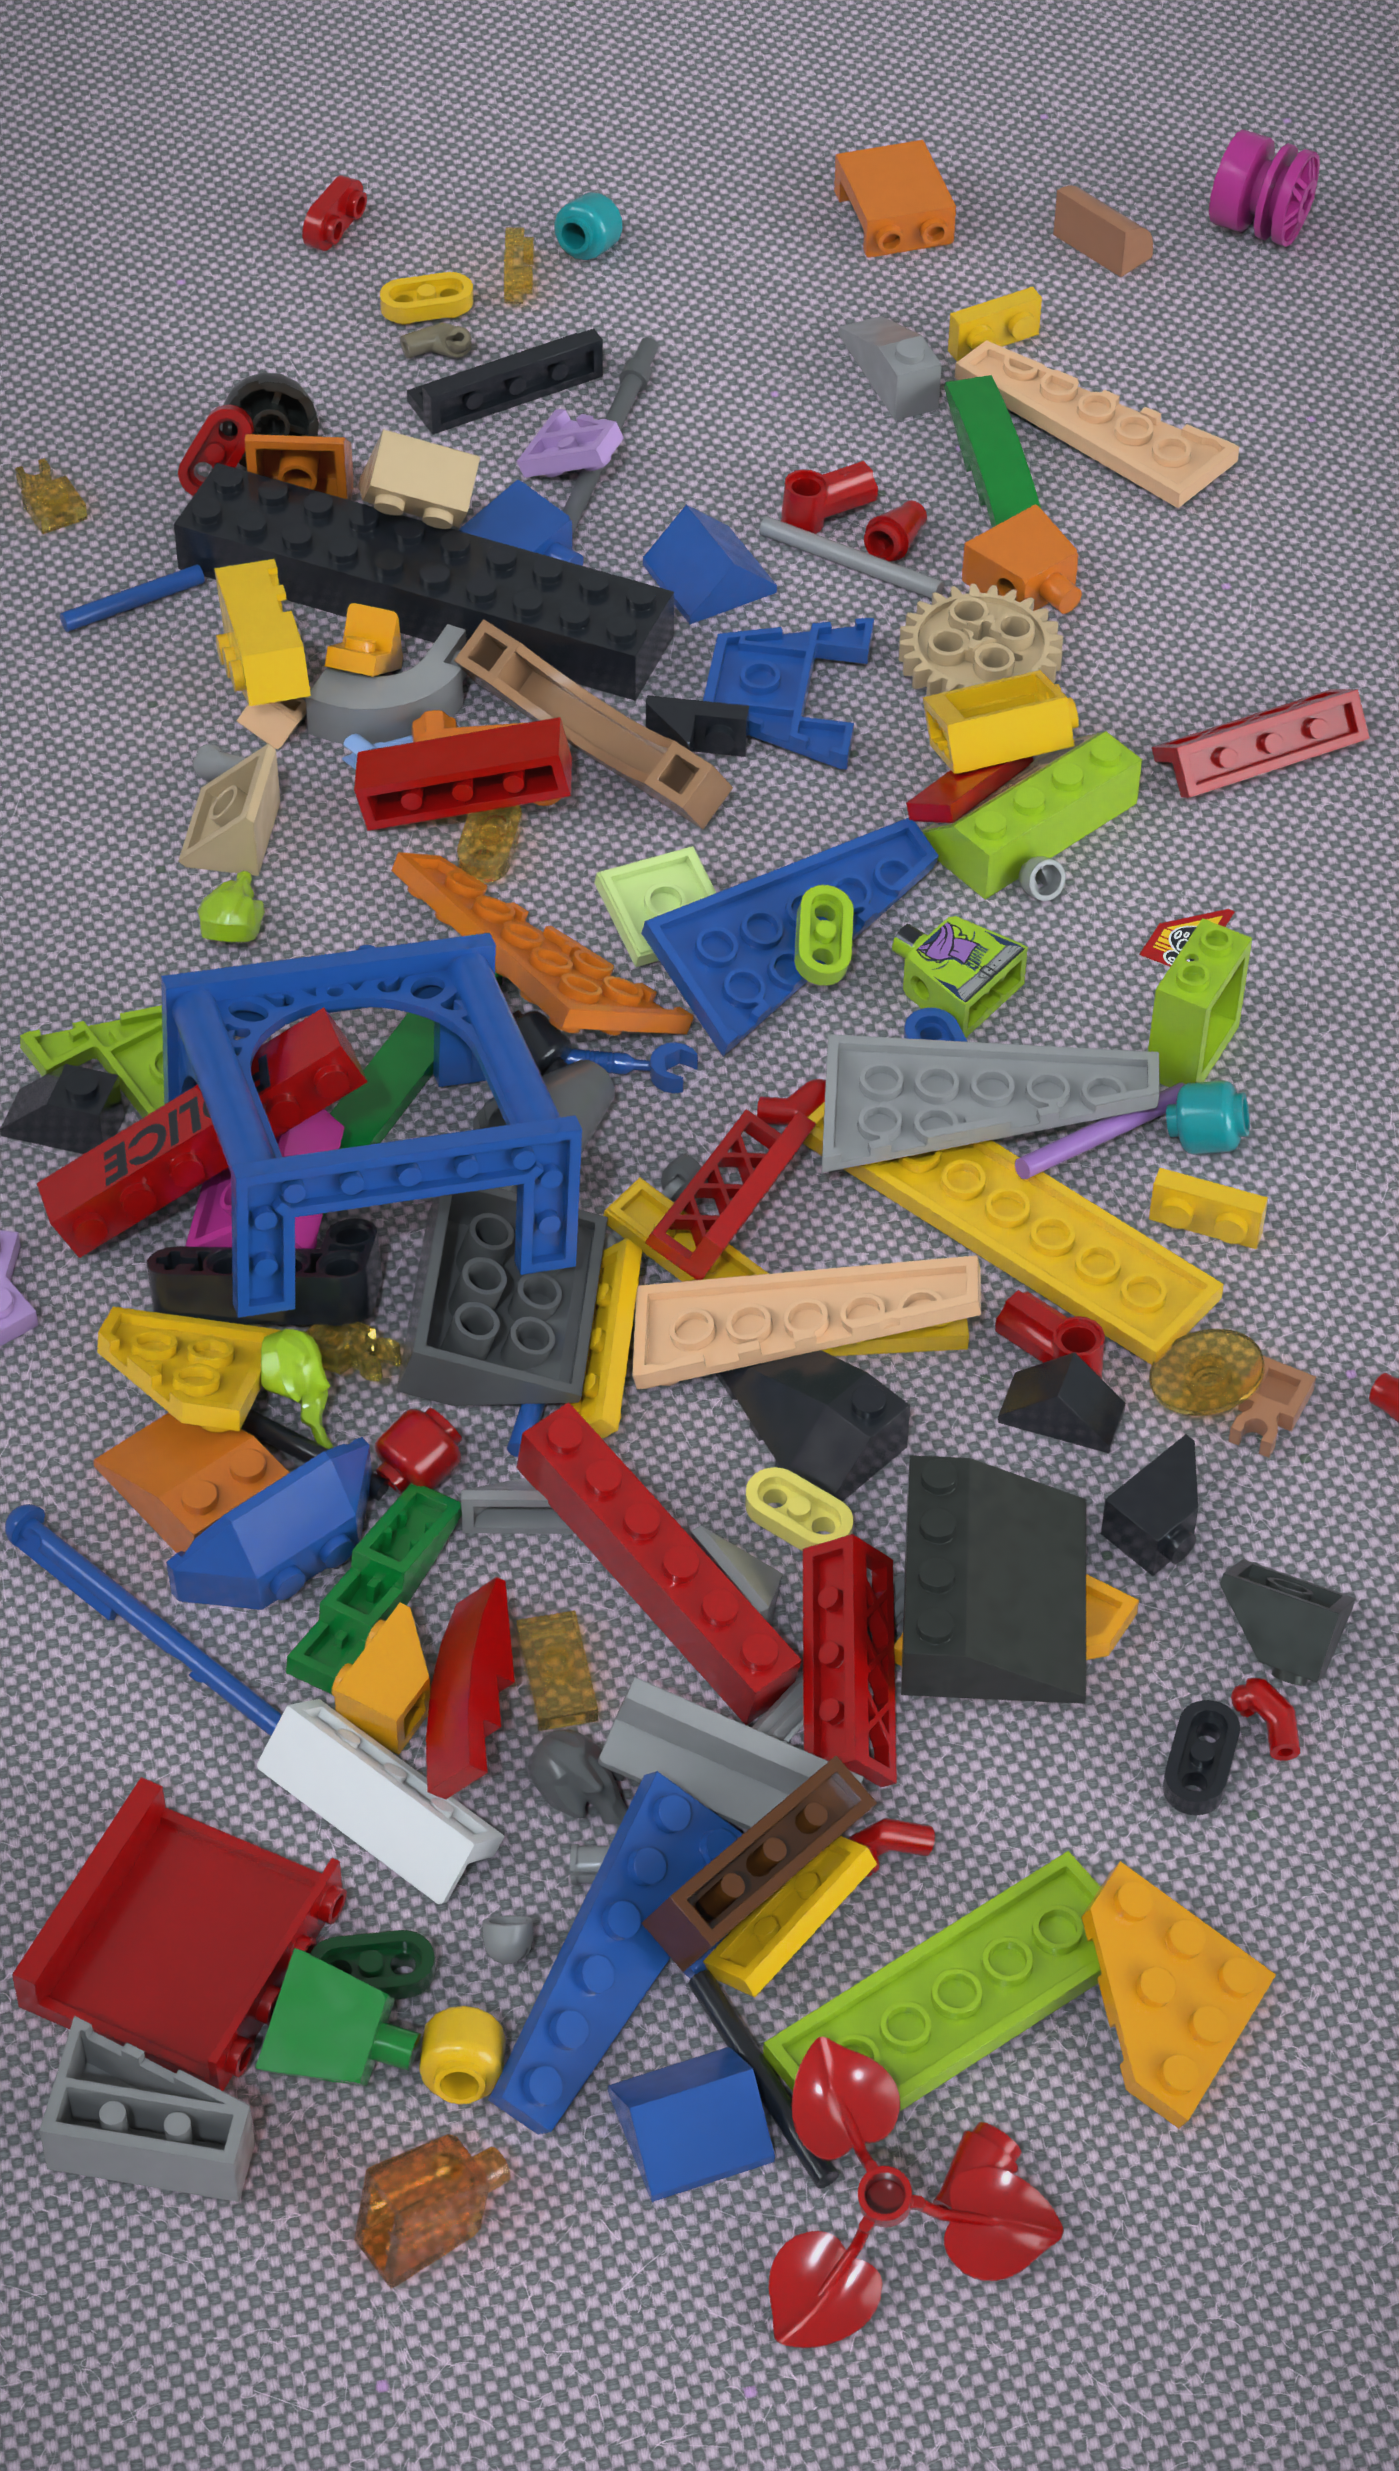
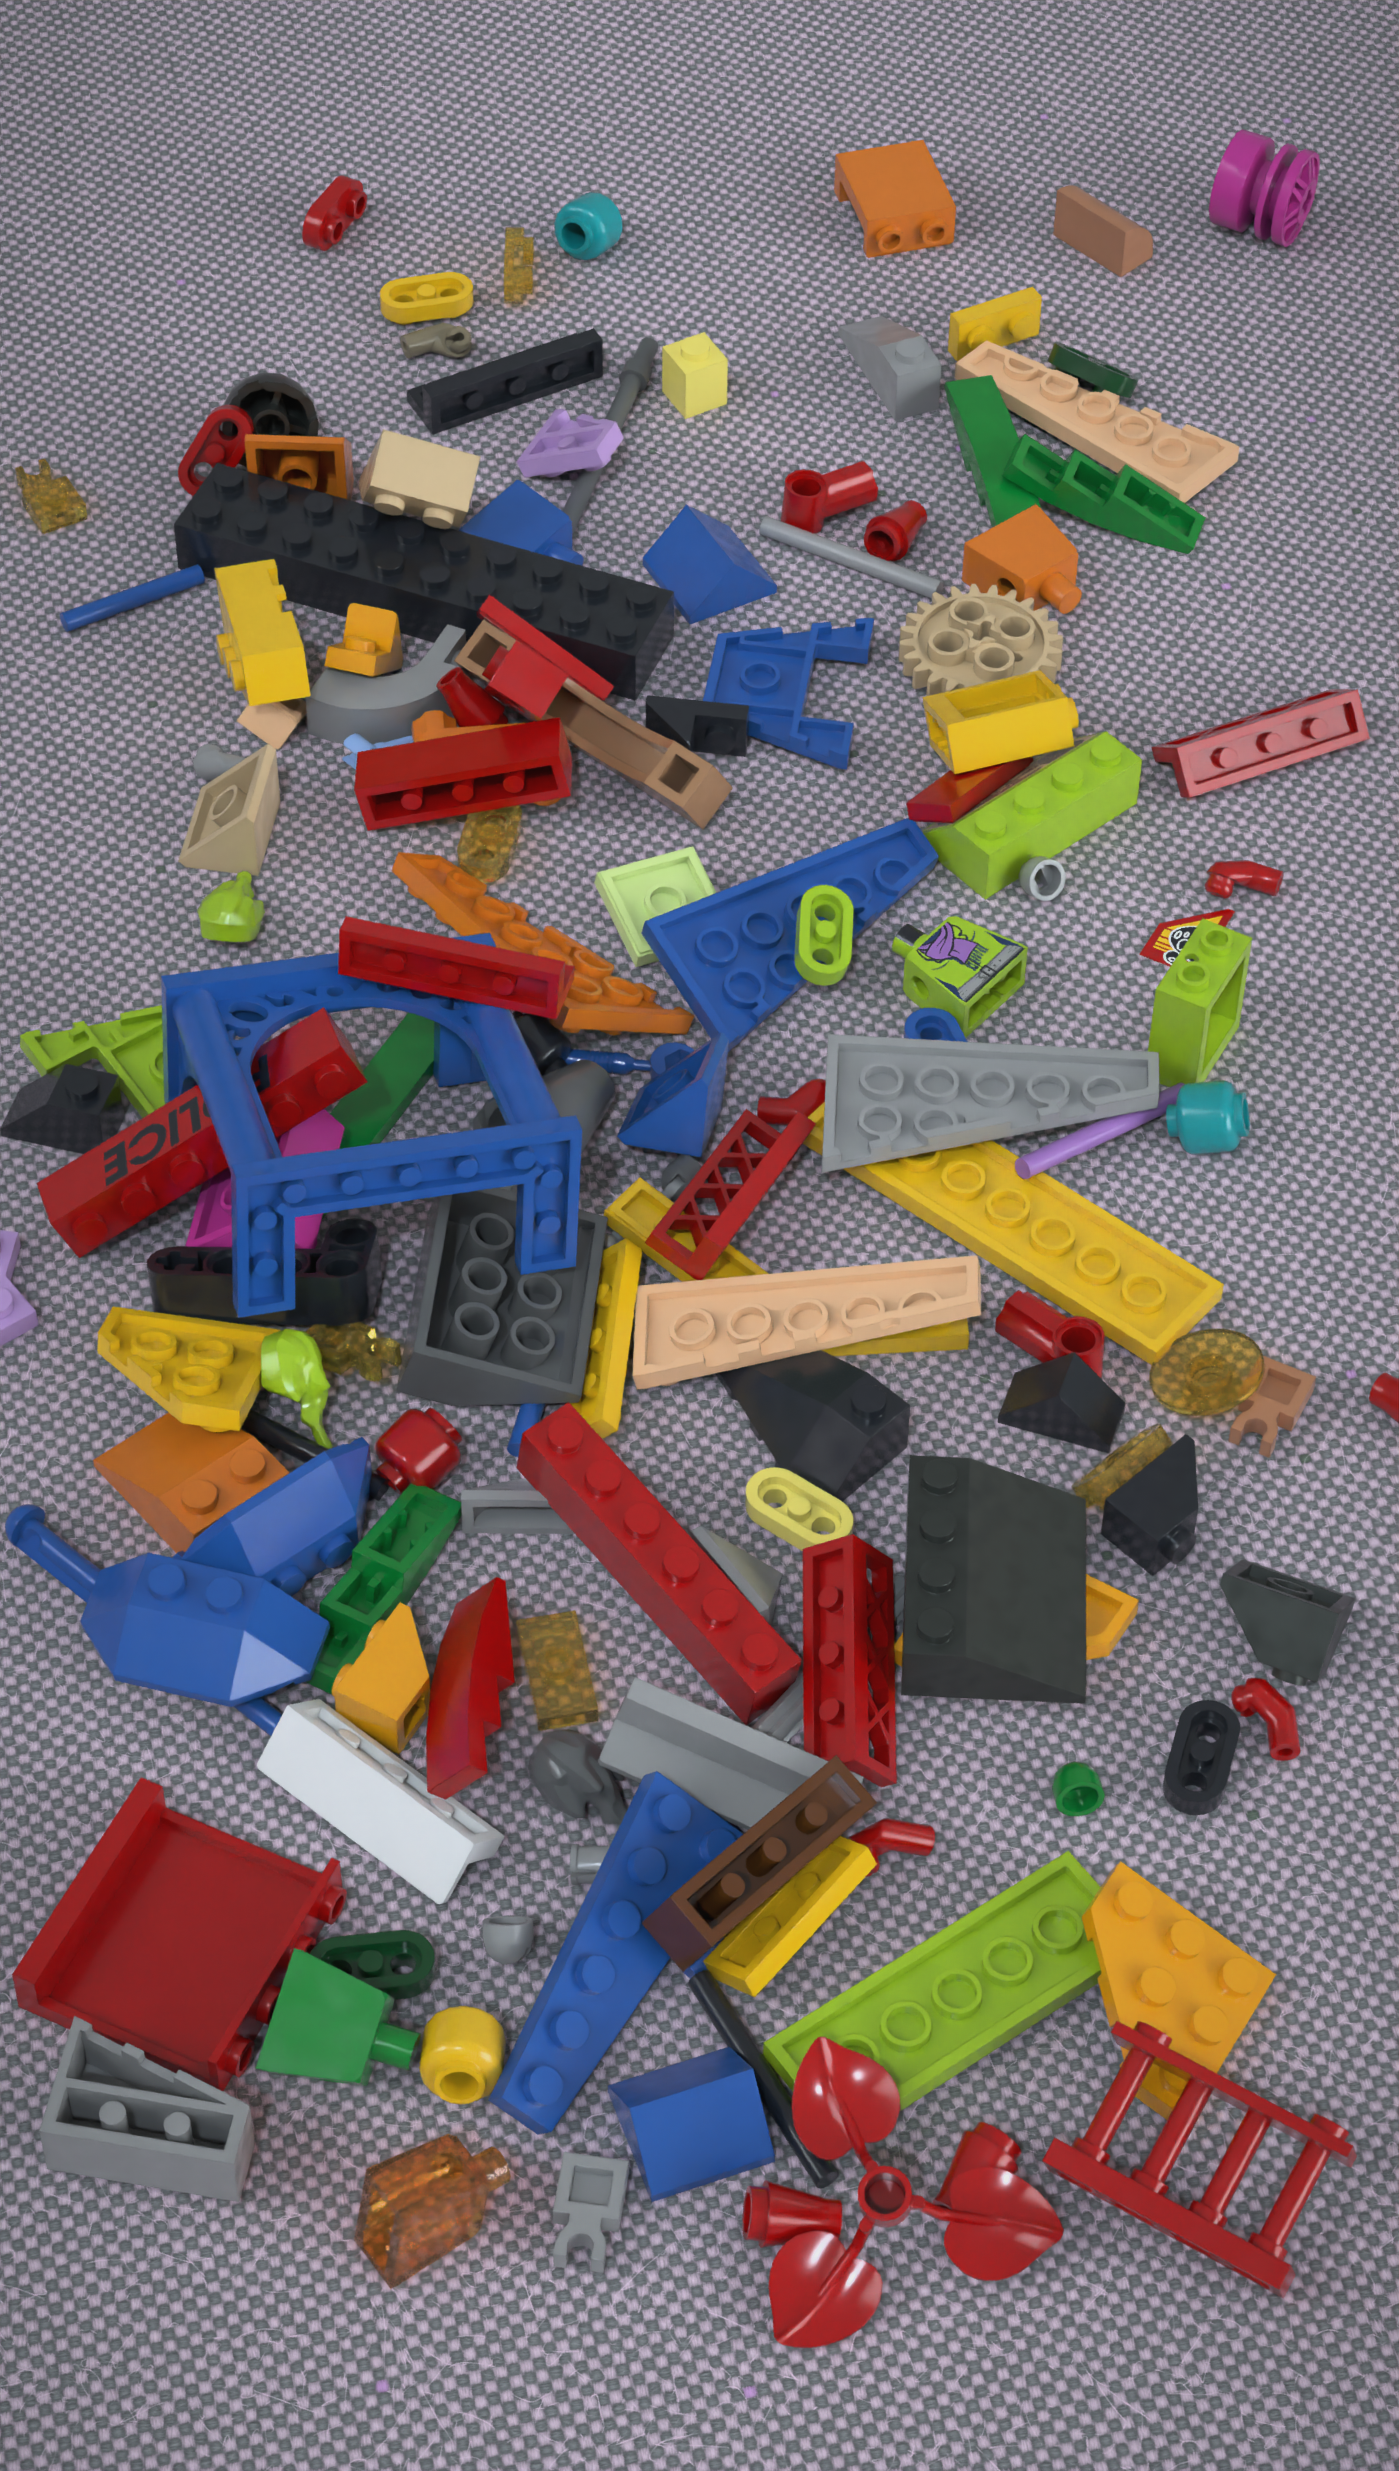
(200, 1630): none -> blue wedge
(453, 967): none -> red fence
(469, 701): none -> red cone
(523, 680): none -> red brick
(529, 636): none -> red tile
(588, 2201): none -> light grey plate
(681, 1103): none -> blue slope
(694, 375): none -> light yellow brick
(779, 2213): none -> red cone
(1077, 1789): none -> green hinge
(1092, 370): none -> dark green plate
(1117, 502): none -> green slope
(1121, 1465): none -> clear yellow plate
(1203, 2222): none -> red fence
(1208, 1208): yellow plate -> none
(1243, 873): none -> red arm

